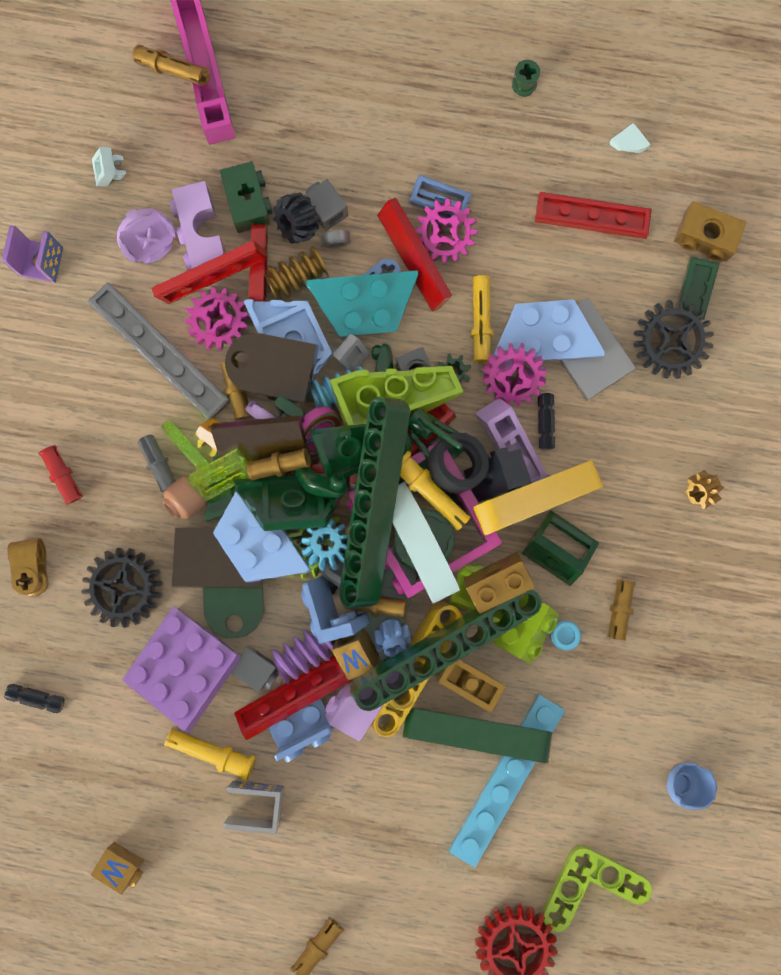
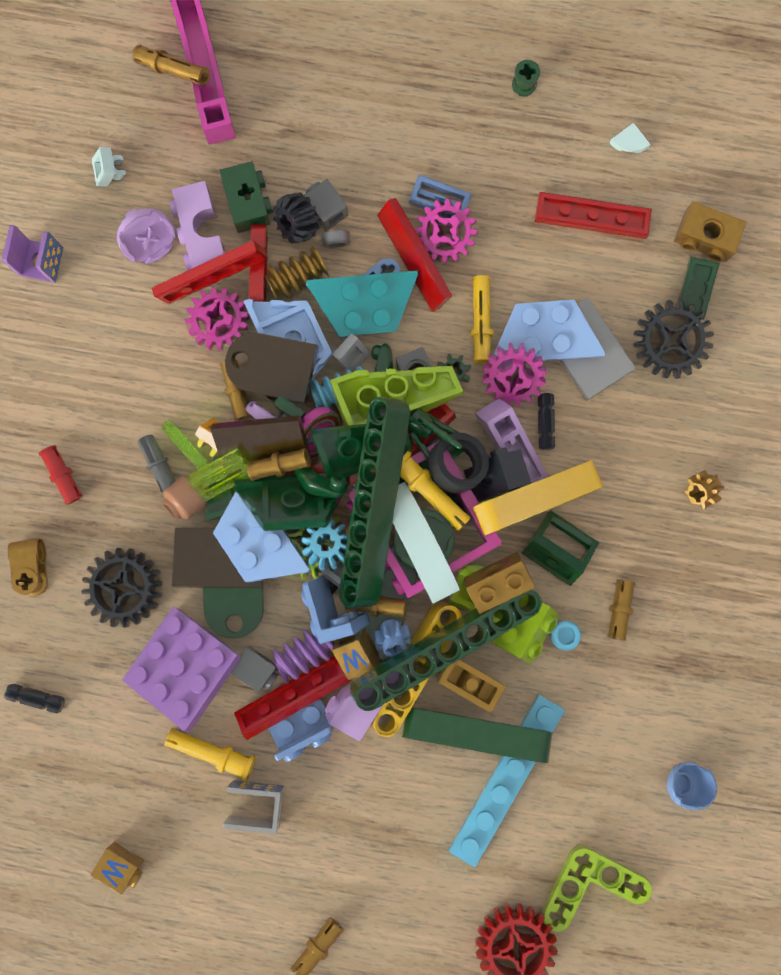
(159, 351): flat silver tile -> none

